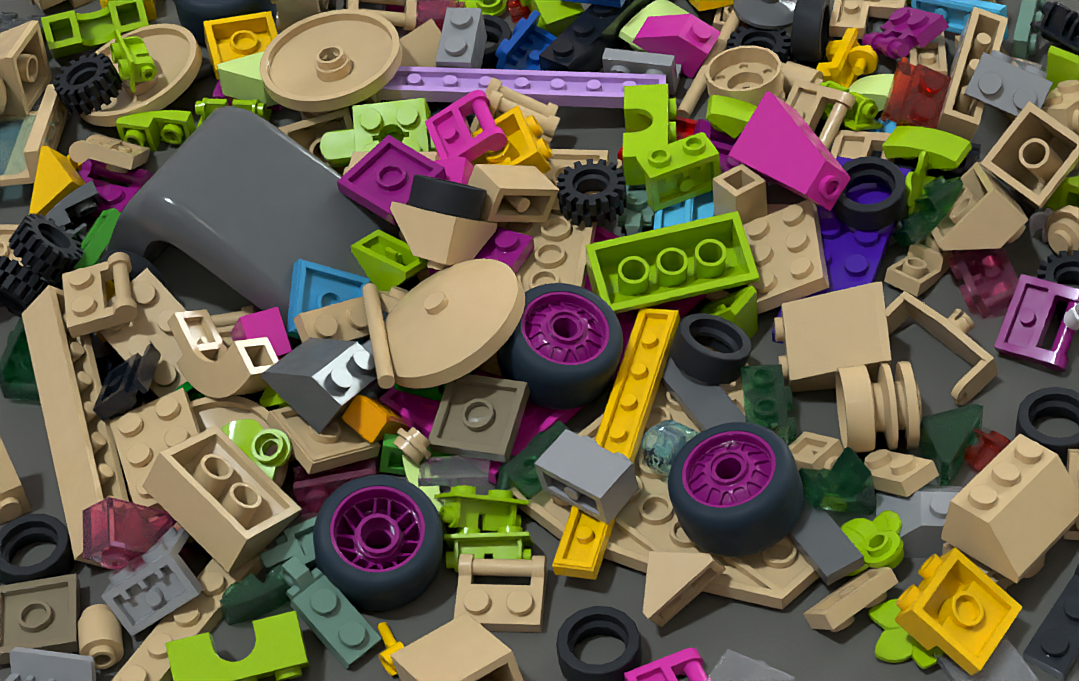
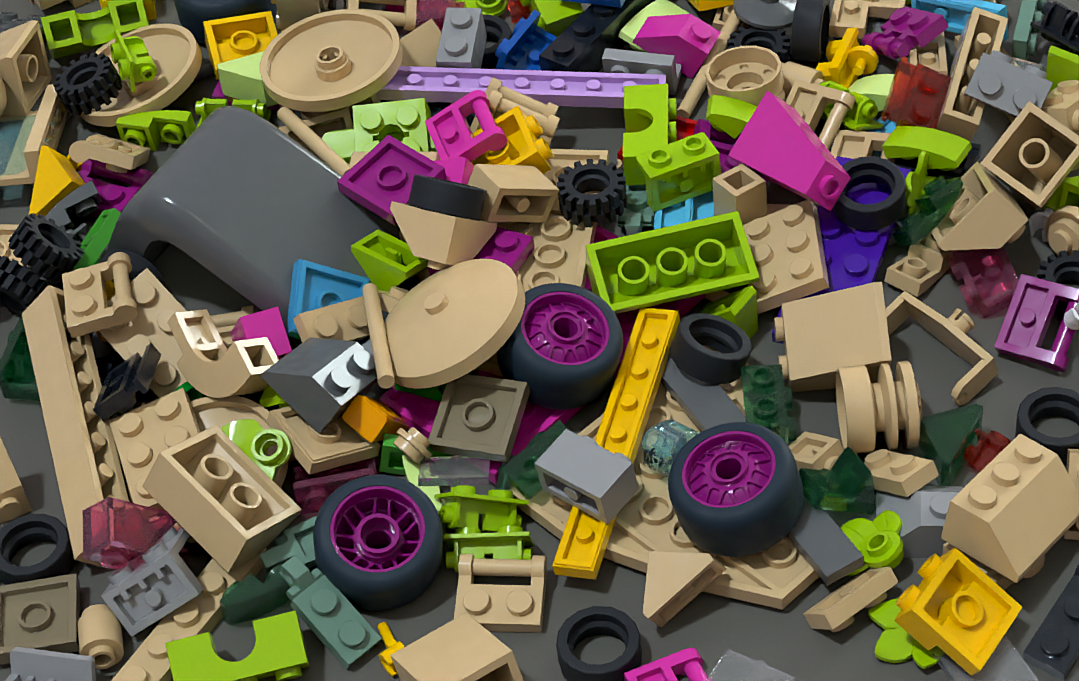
(313, 141): none -> tan bar

